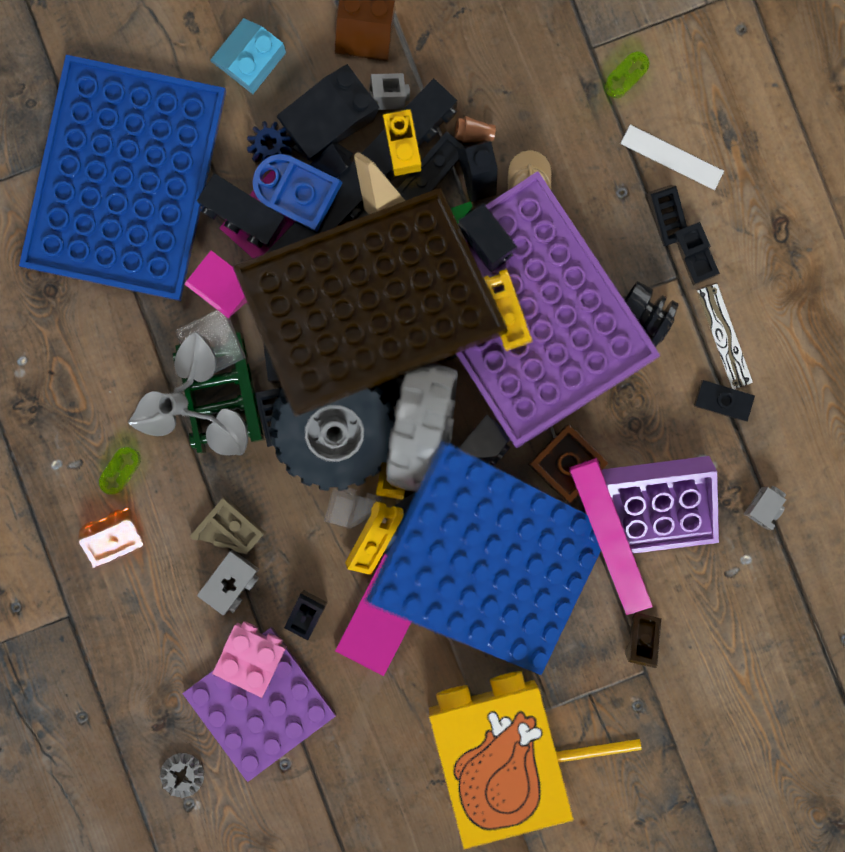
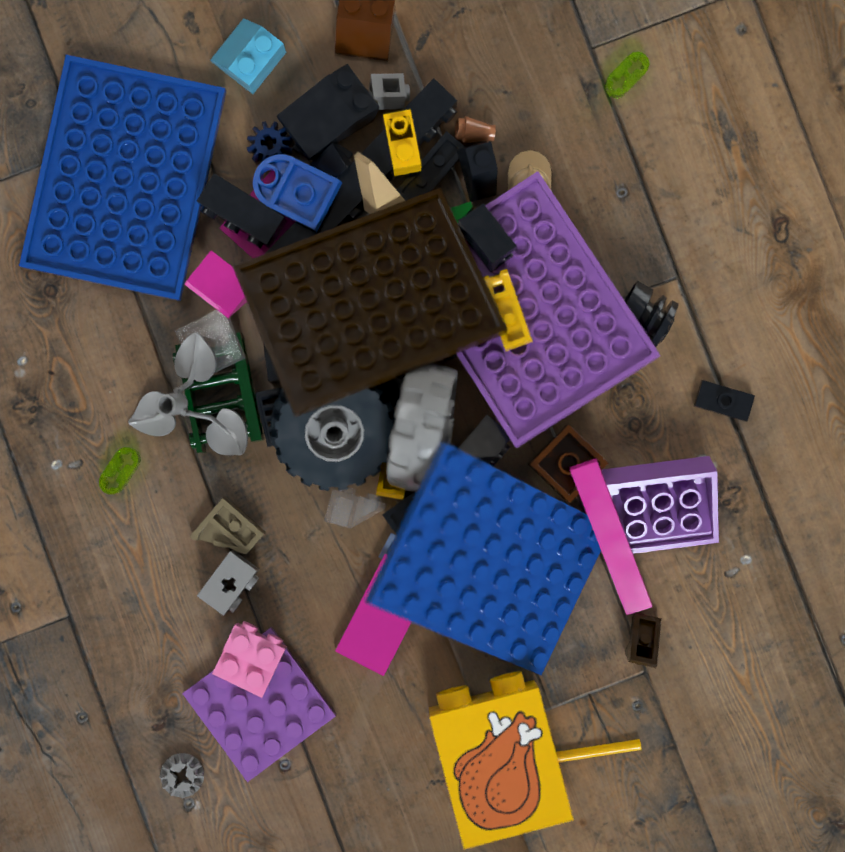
(110, 537): bracket -> none
(305, 615): black slope -> none
(374, 538): yellow plate -> none
(659, 218): black slope -> none
(672, 157): white sticker -> none
(696, 253): black slope -> none
(724, 336): sticker -> none
(766, 506): light grey brick -> none

